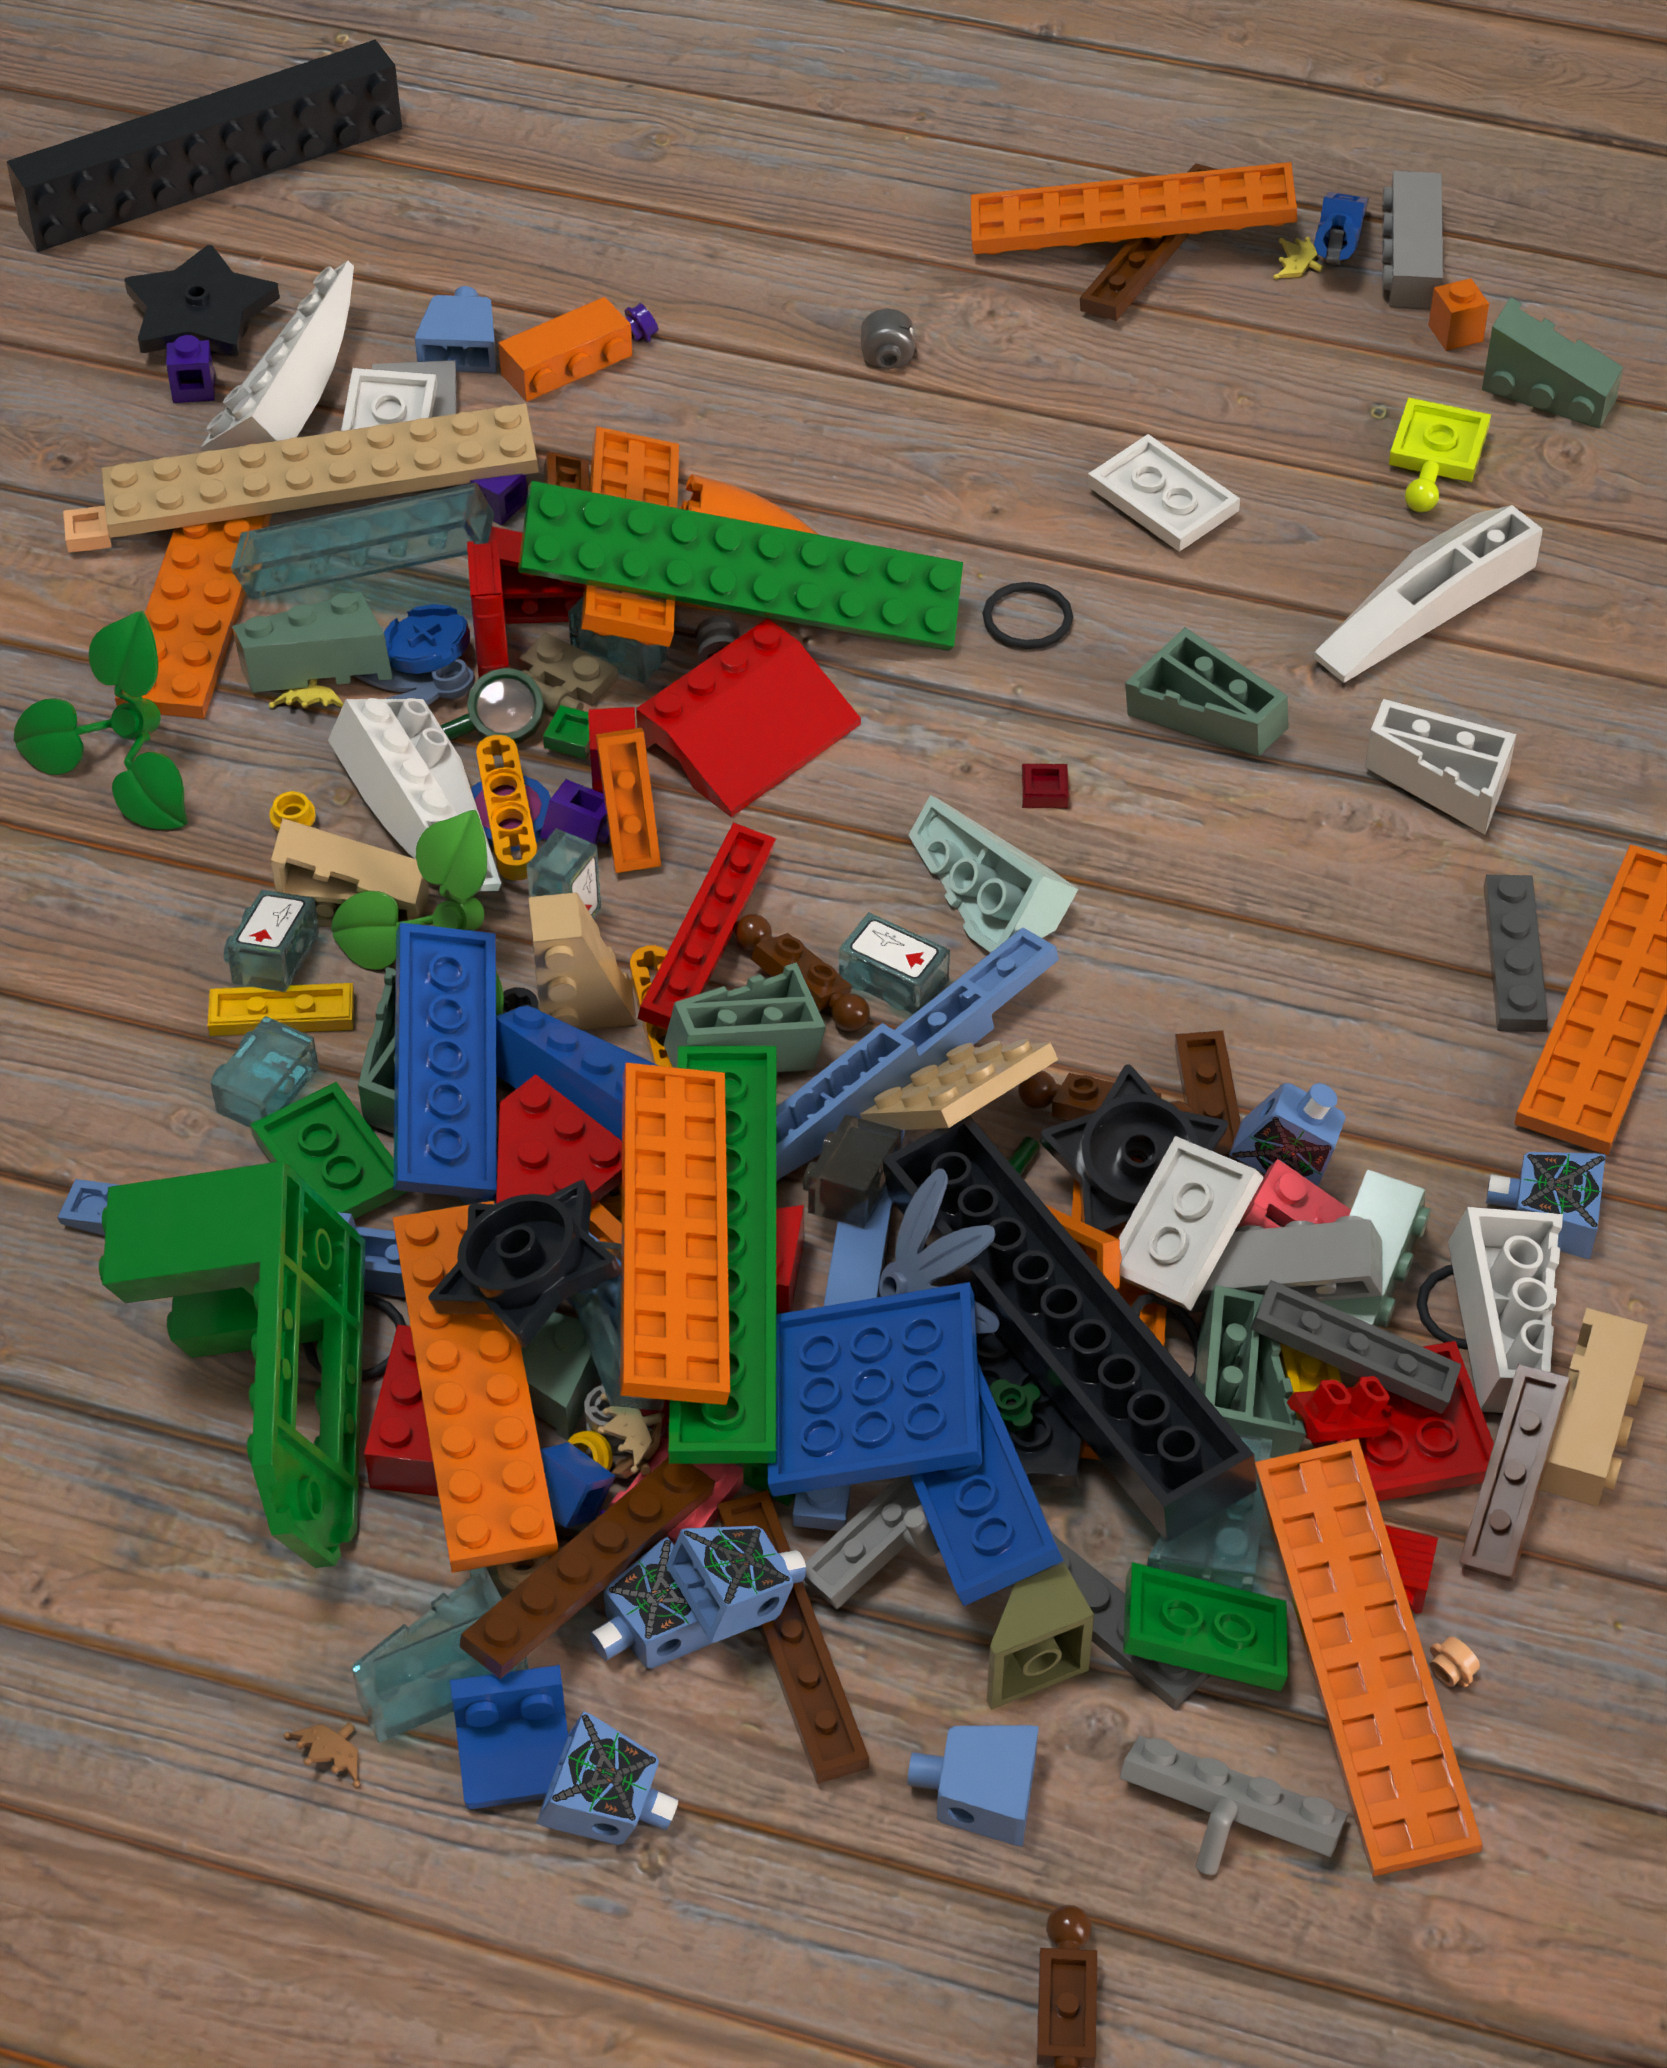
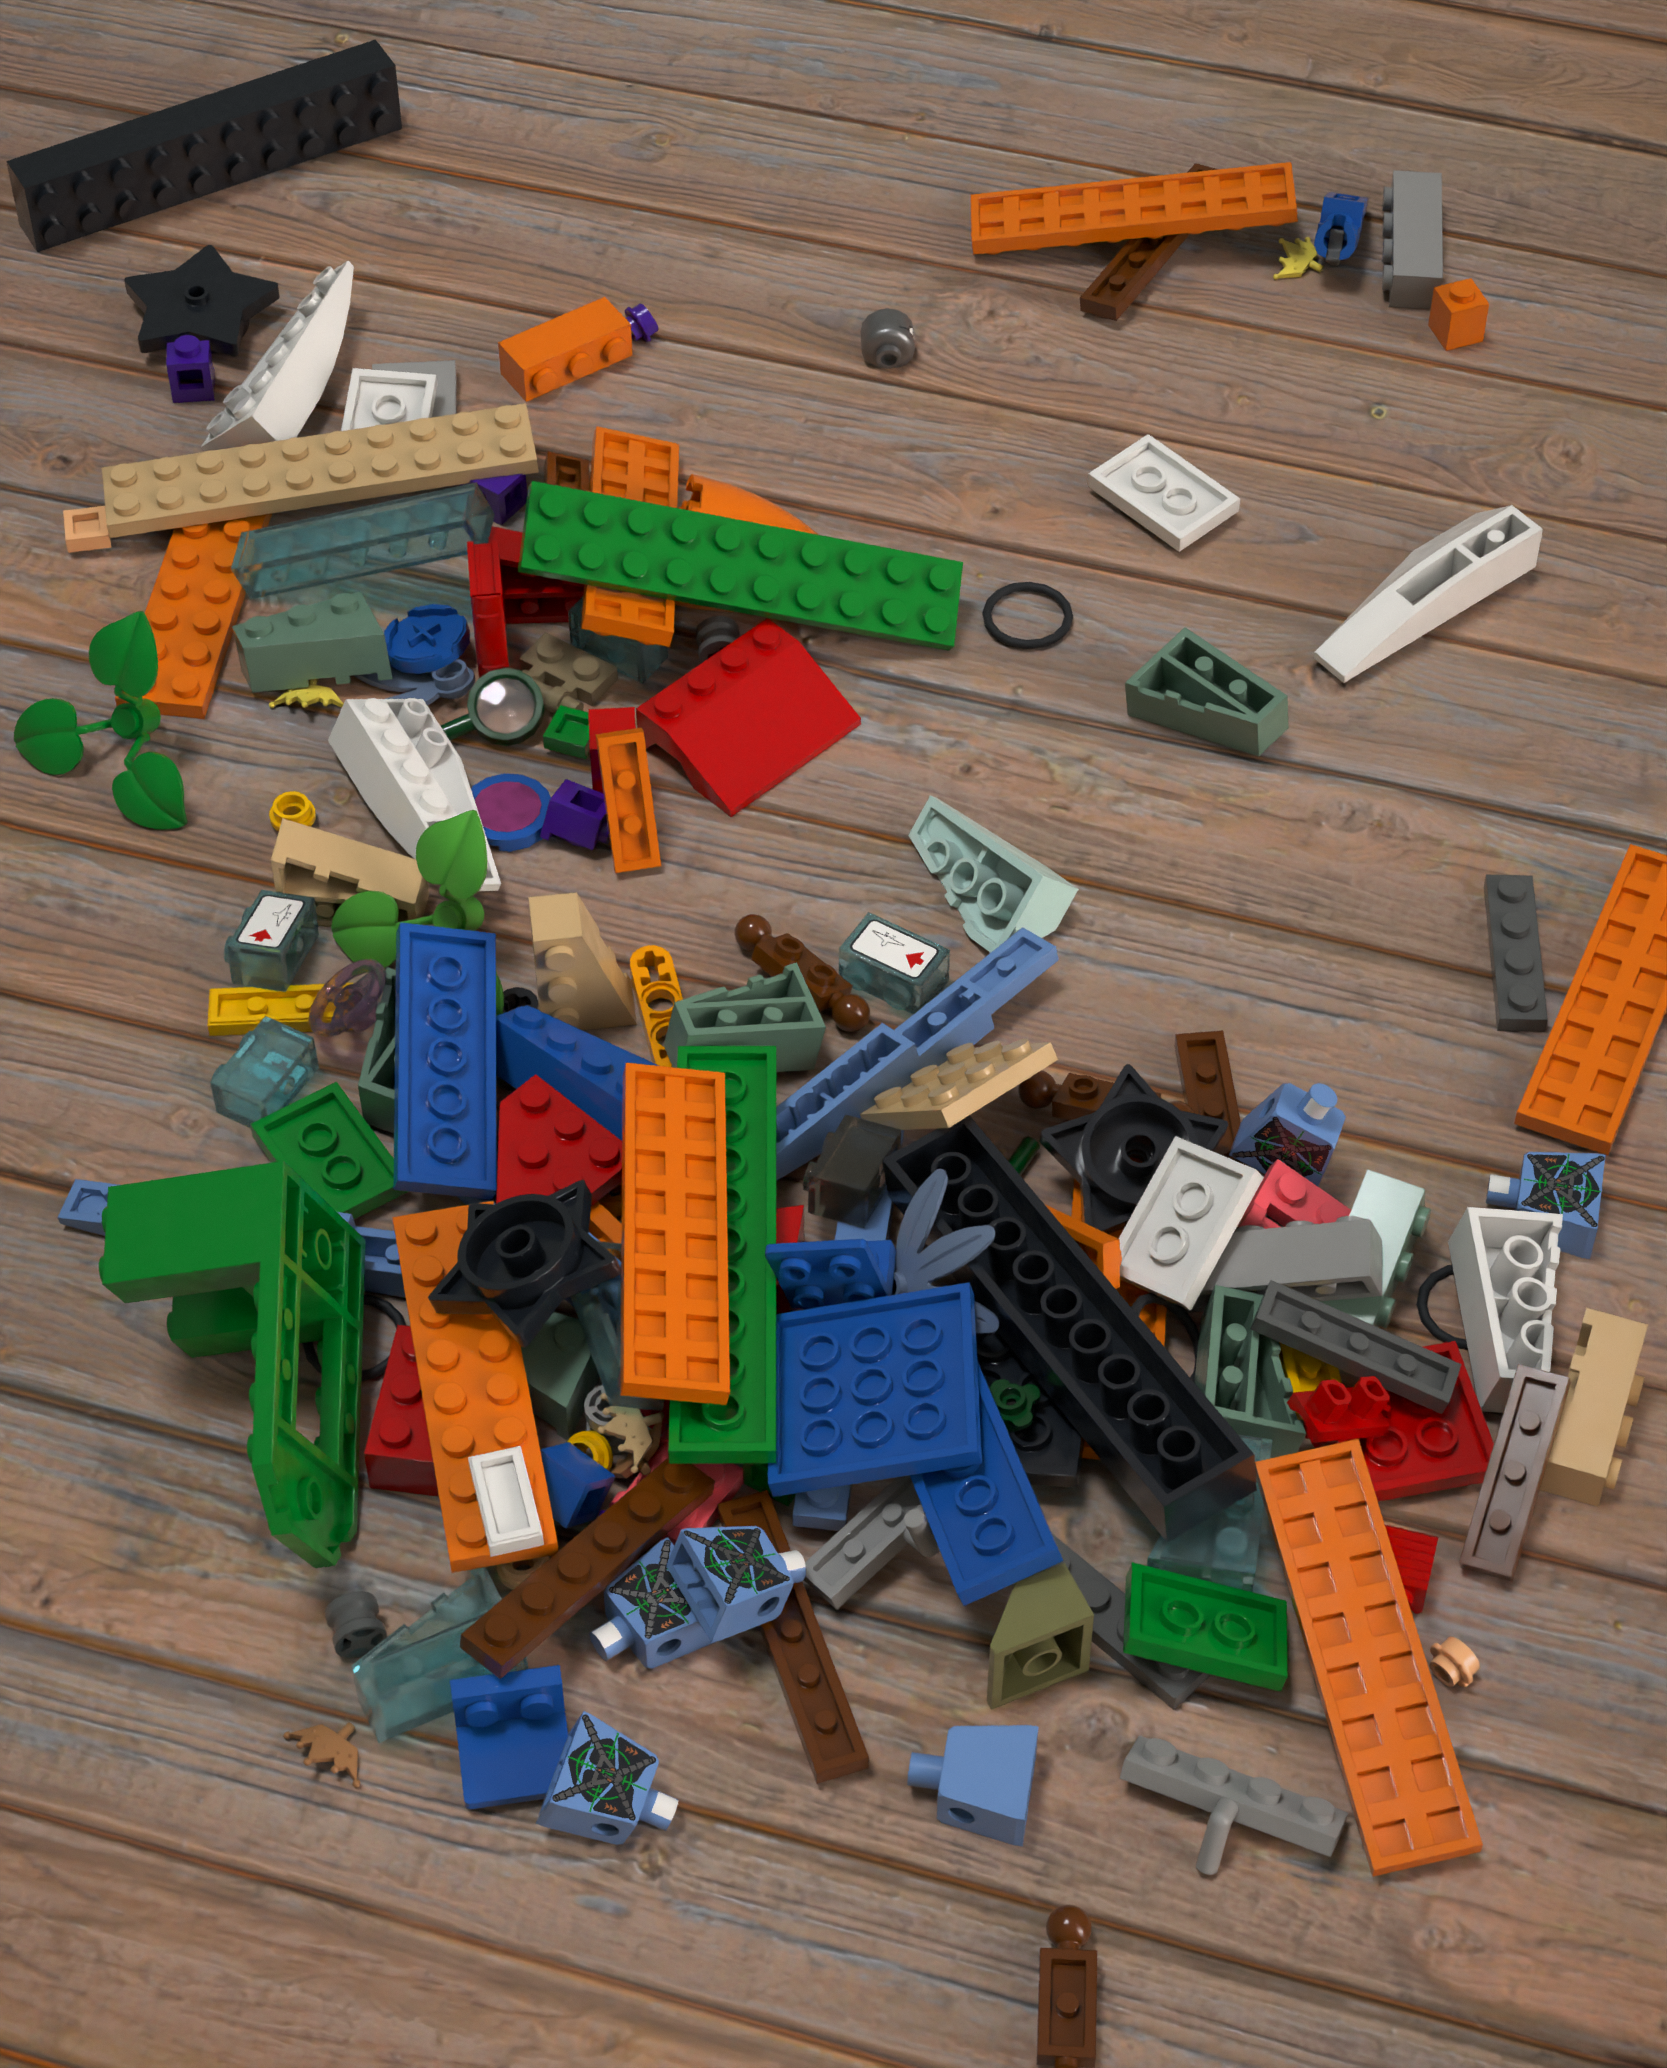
(354, 1003): none -> piece
(355, 1624): none -> dark grey wheel
(459, 331): medium blue torso -> none
(505, 1501): none -> white tile
(508, 806): light orange beam -> none
(564, 867): clear light blue brick -> none
(708, 923): red plate -> none
(832, 1270): none -> blue bracket
(1045, 786): dark red tile -> none
(1437, 442): neon yellow plate -> none
(1441, 760): white wedge -> none
(1547, 370): sand green wedge -> none

